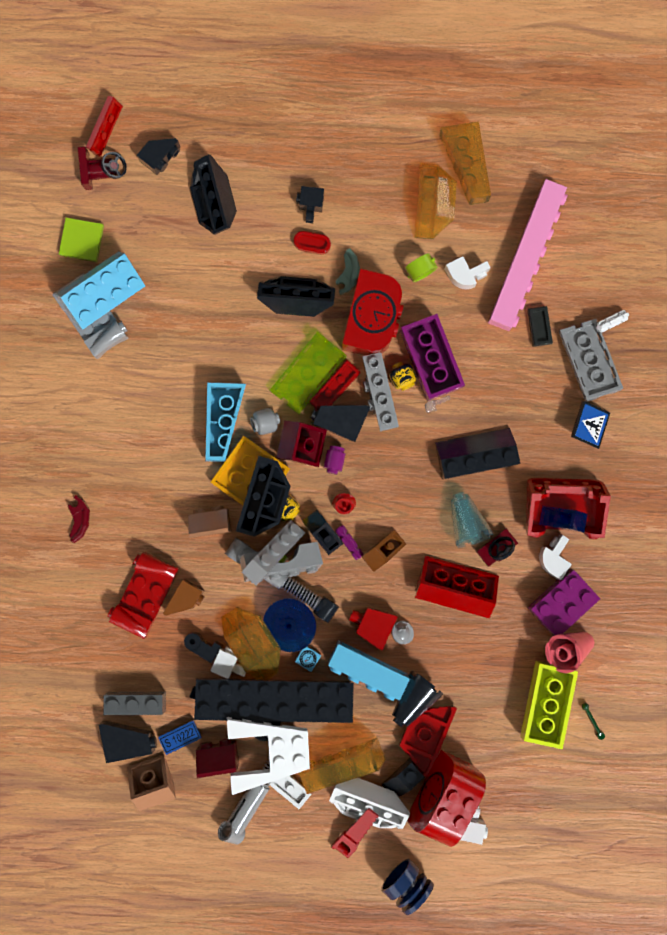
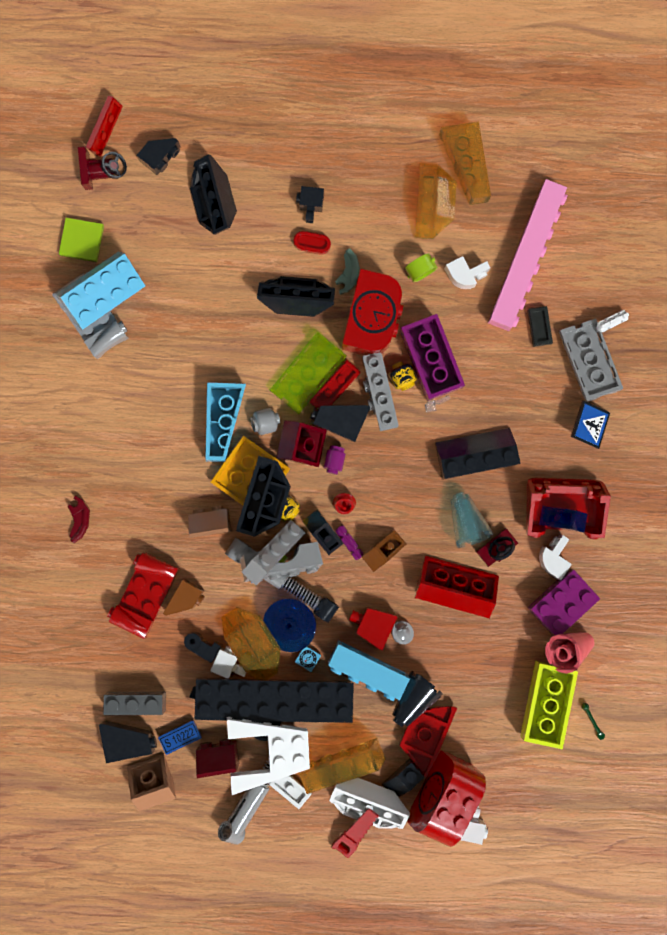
(407, 887): dark blue wheel -> none

